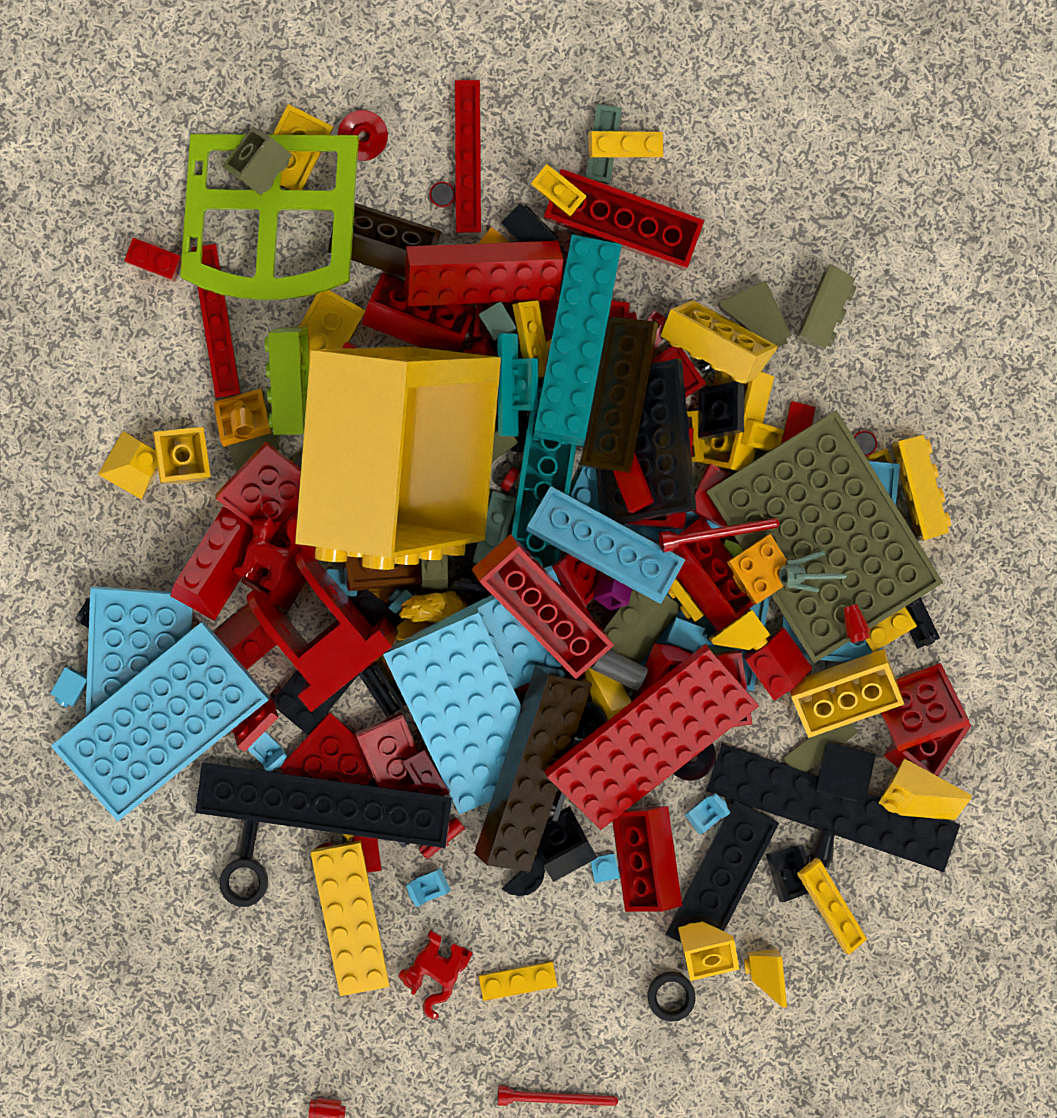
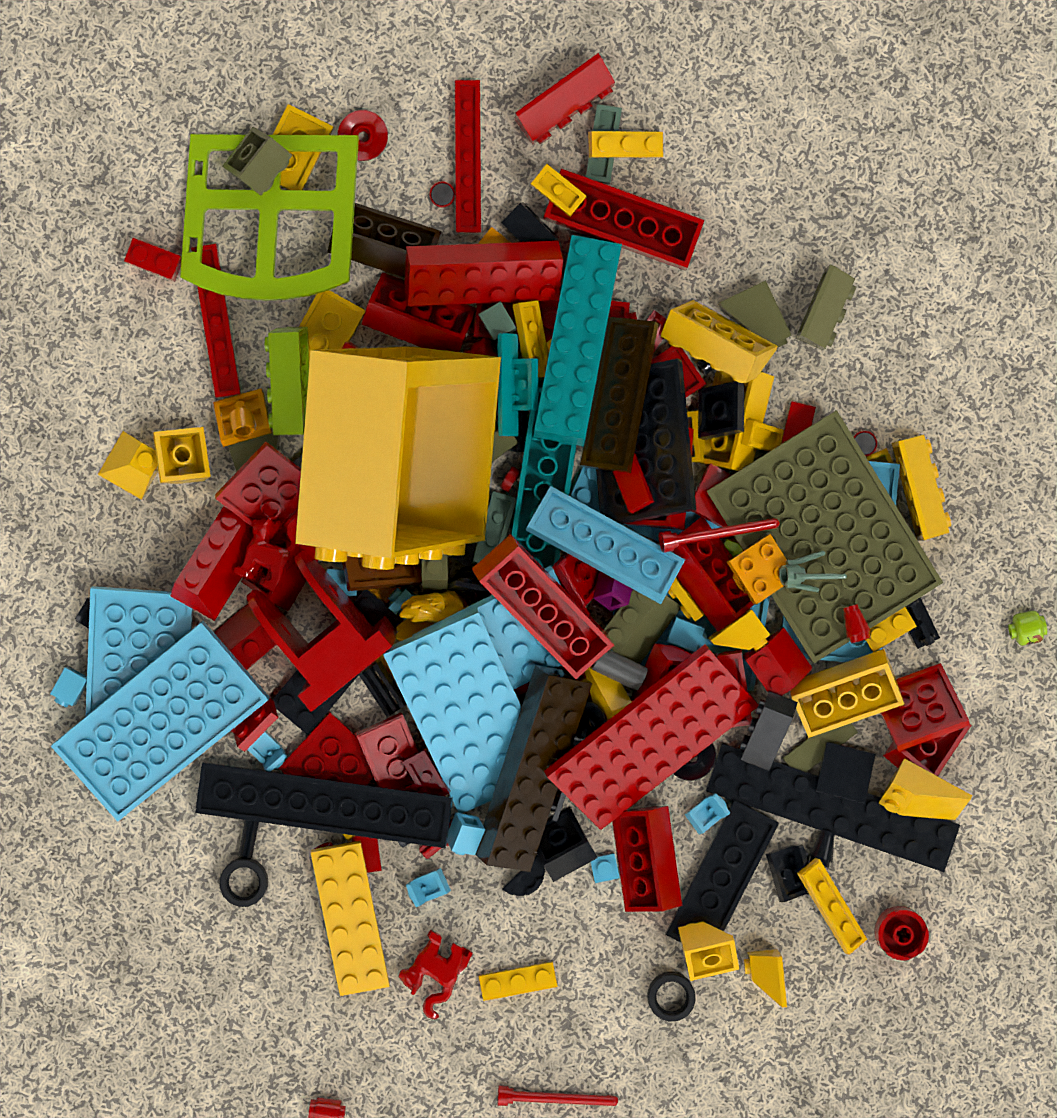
(465, 834): none -> medium azure brick
(565, 99): none -> red slope
(767, 730): none -> black brick
(908, 945): none -> red brick
(1028, 628): none -> lime head

